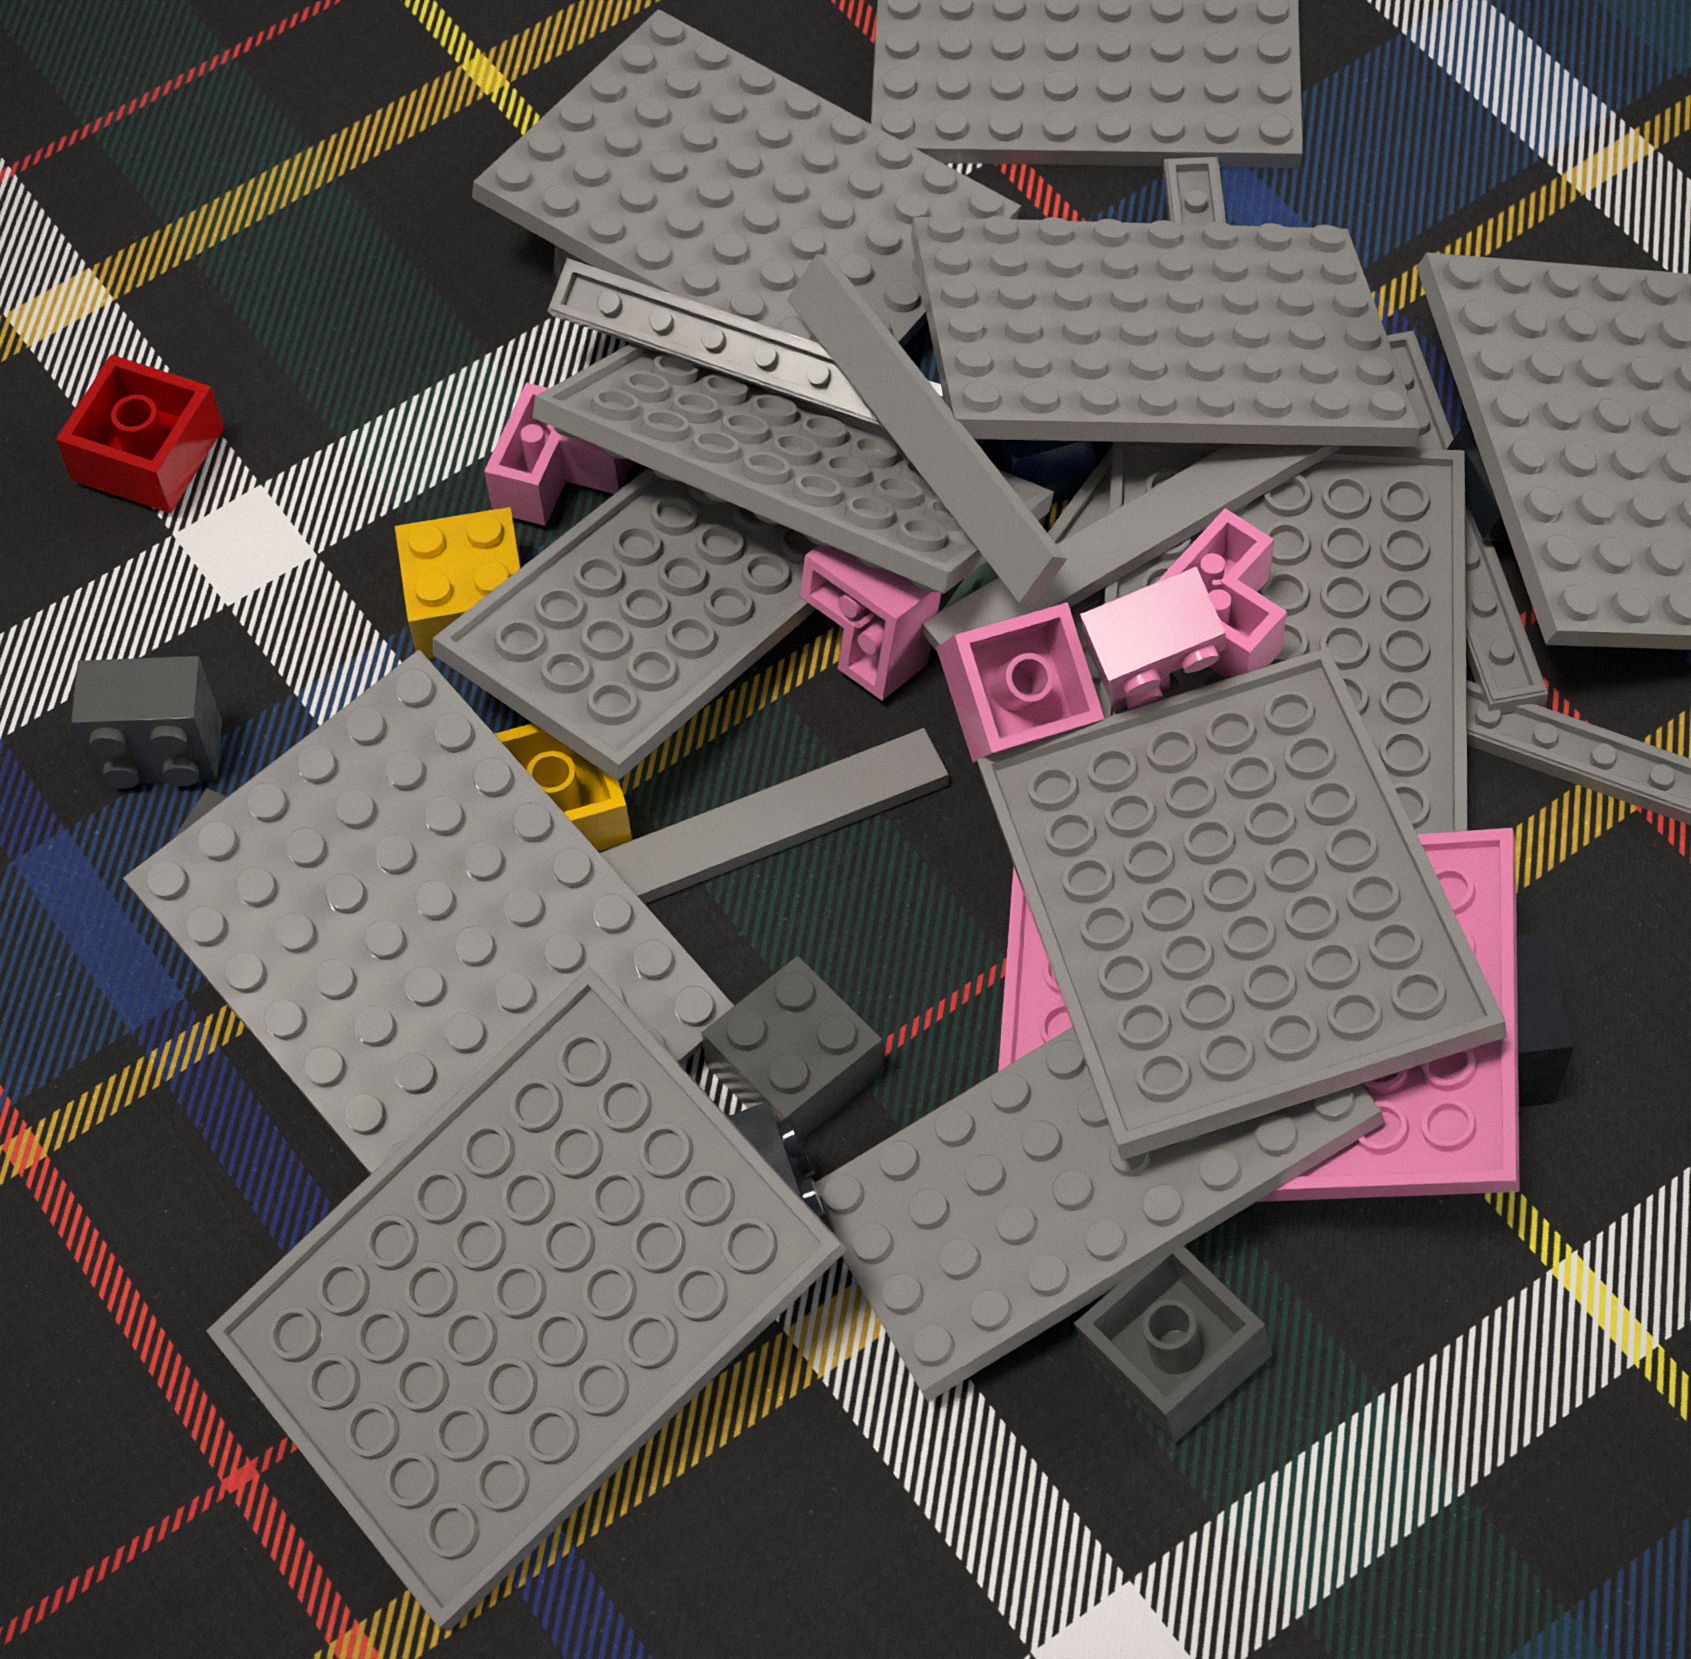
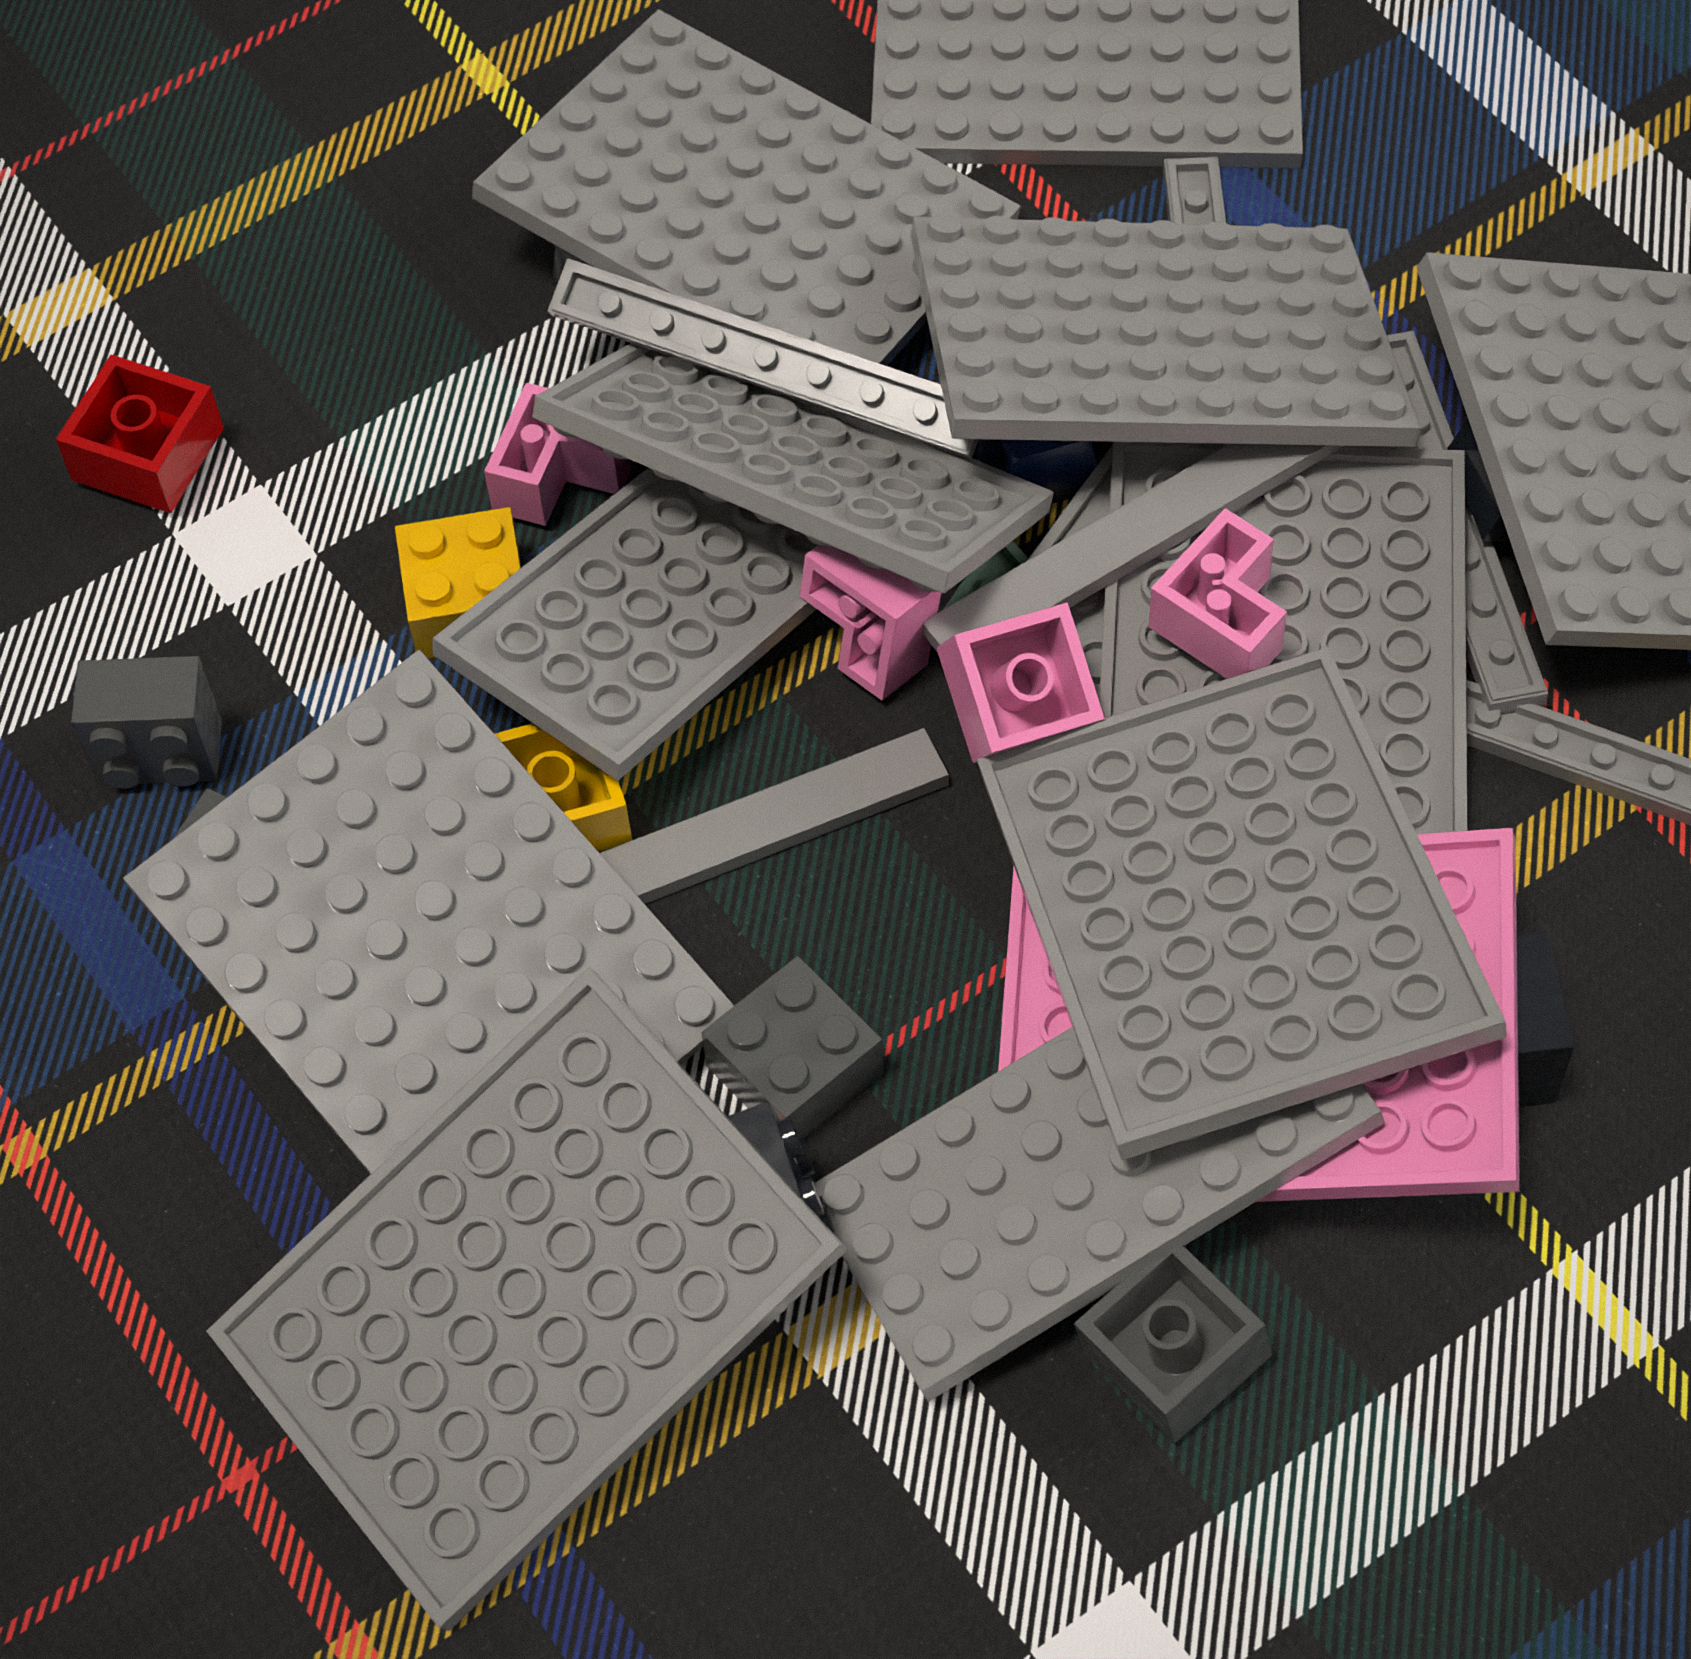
(927, 431): light grey tile -> none
(1151, 635): bright pink brick -> none

